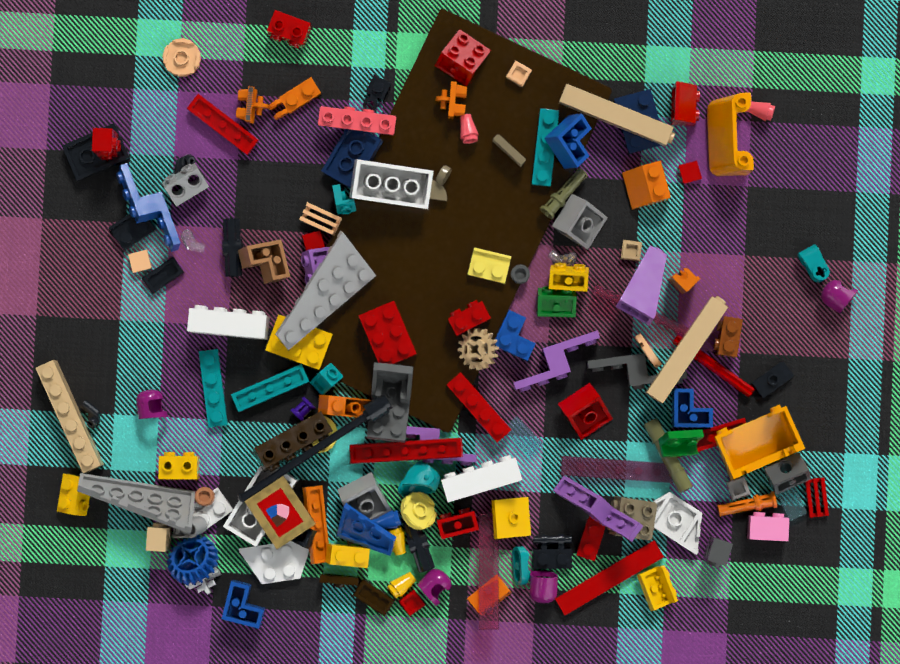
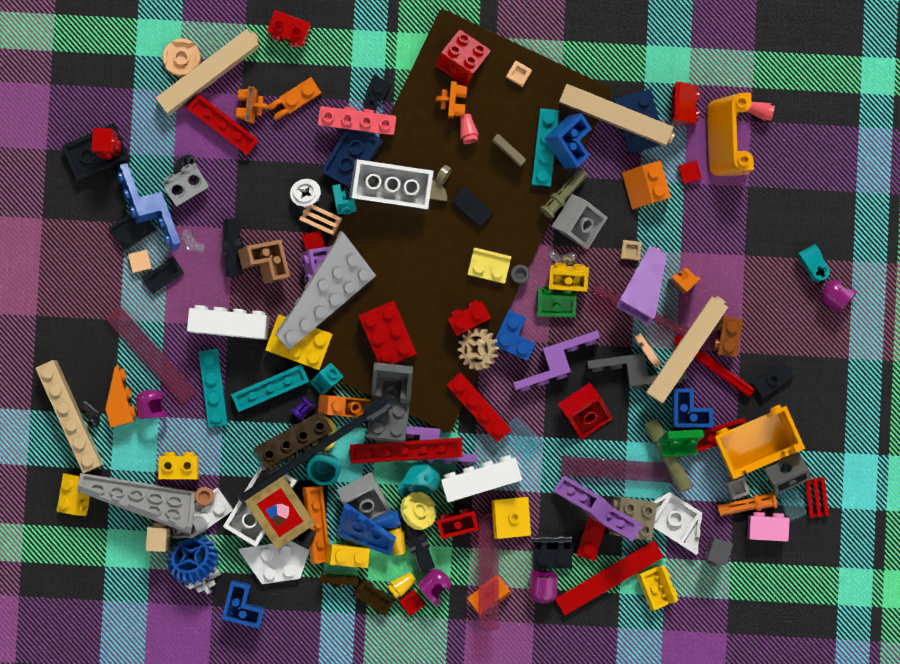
(118, 403): none -> orange slope
(151, 354): none -> clear pink tile
(208, 71): none -> tan brick
(305, 185): none -> white gear
(323, 468): none -> teal helmet
(472, 207): none -> black tile
(520, 565): teal plate -> none

